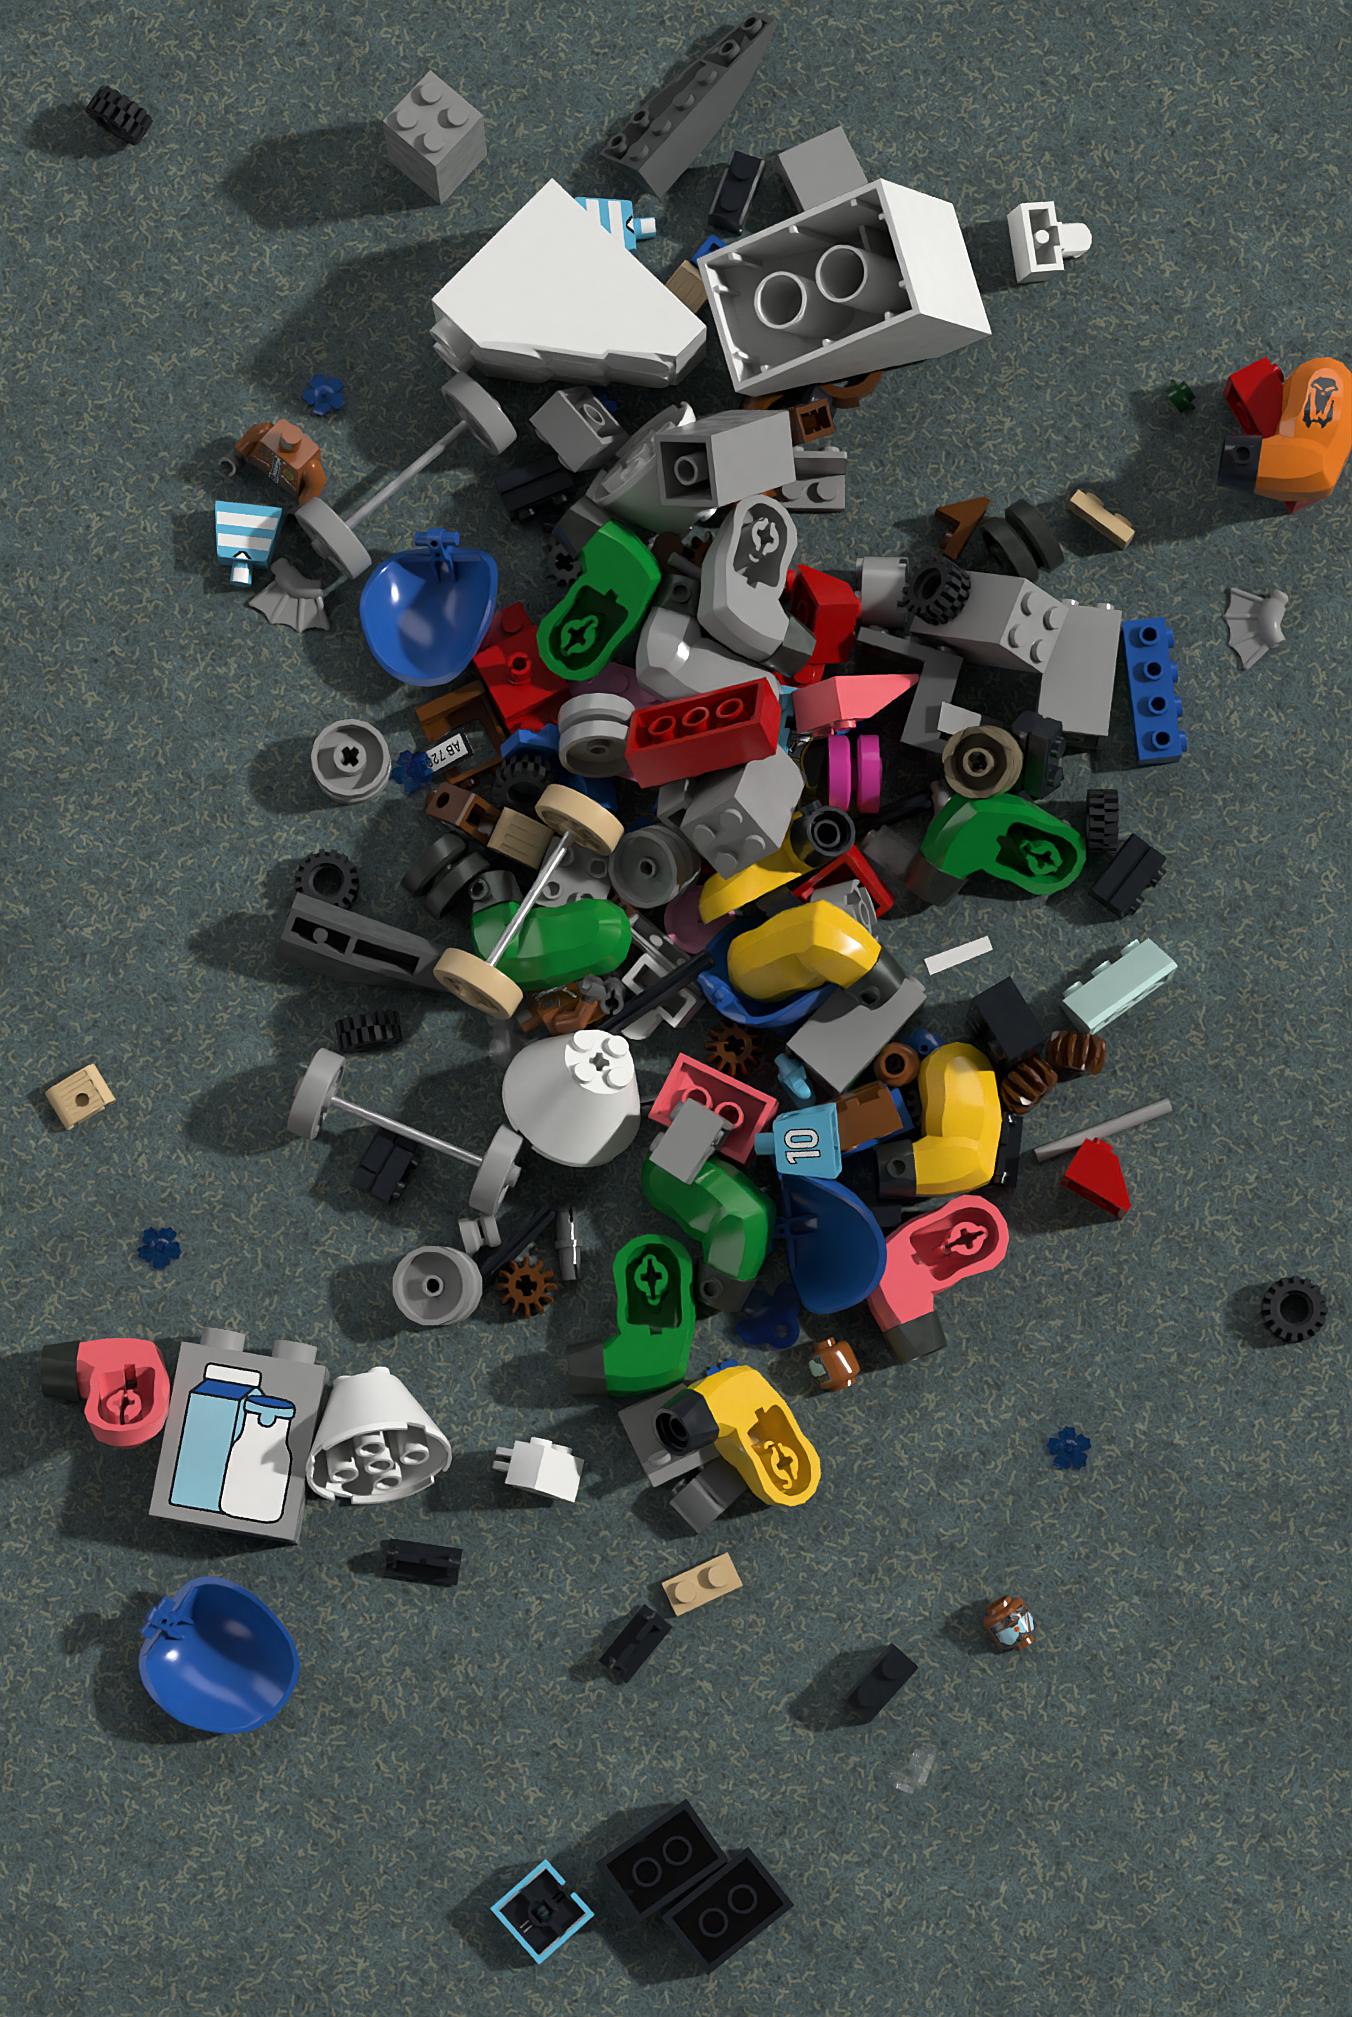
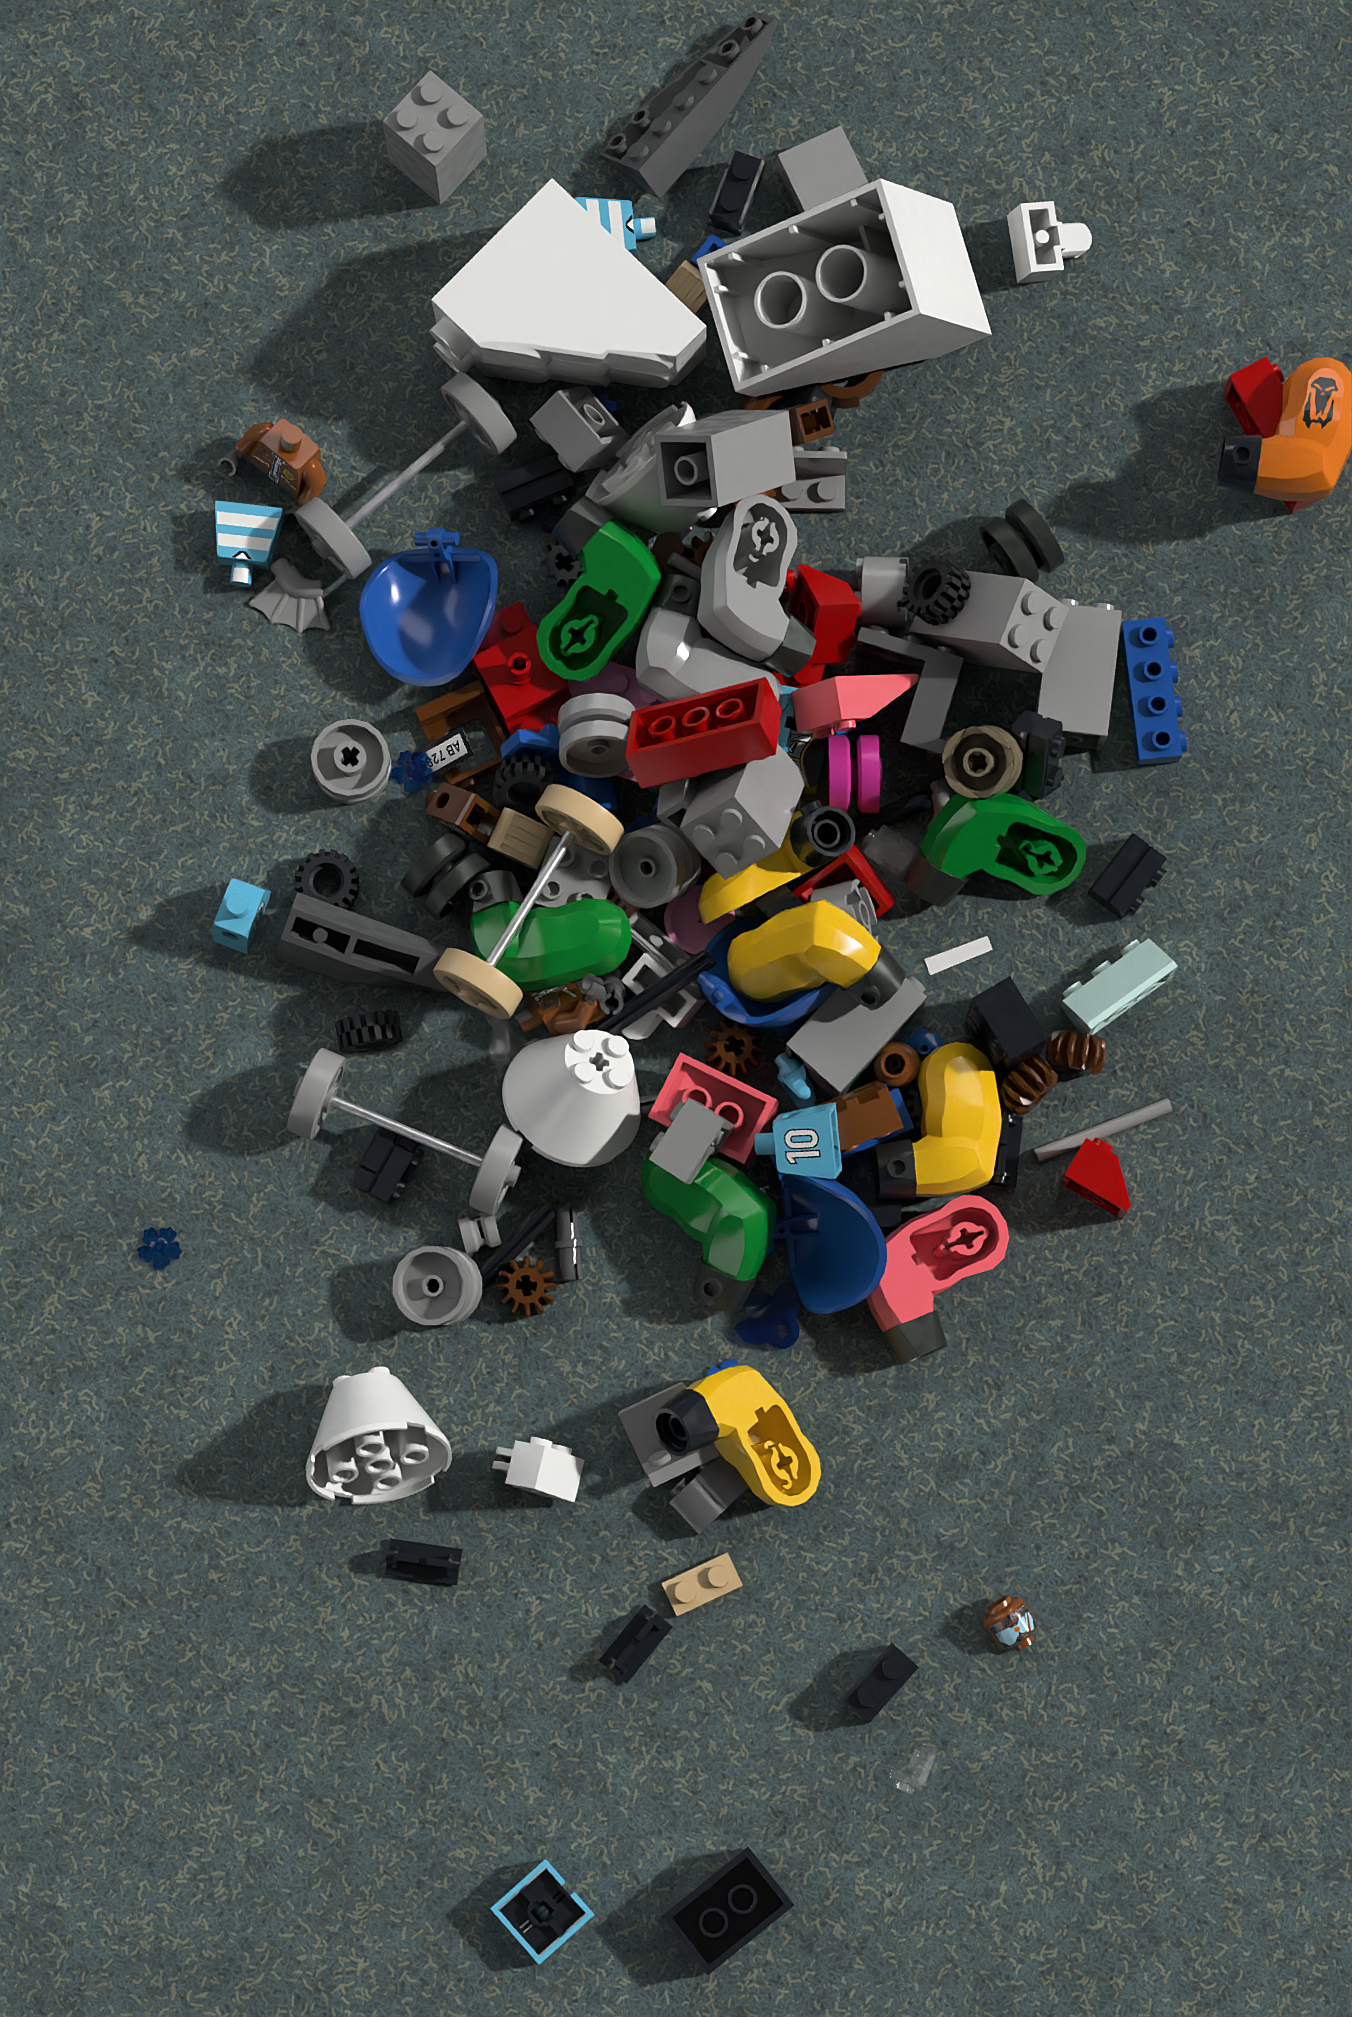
(80, 1096): tan piece -> none
(119, 115): black tyre -> none
(122, 1385): coral piece -> none
(217, 1657): blue piece -> none
(240, 915): none -> medium azure torso
(240, 1437): brick -> none
(324, 394): blue plant -> none
(651, 1325): green piece -> none
(662, 1861): black brick -> none
(833, 1364): dark orange head -> none
(955, 719): light grey piece -> none
(965, 518): reddish brown slope -> none
(1069, 1449): clear blue plant -> none
(1091, 510): tan plate -> none
(1102, 821): black tyre -> none
(1180, 395): dark green plate -> none
(1255, 624): light grey arm -> none
(1309, 1294): black tyre -> none

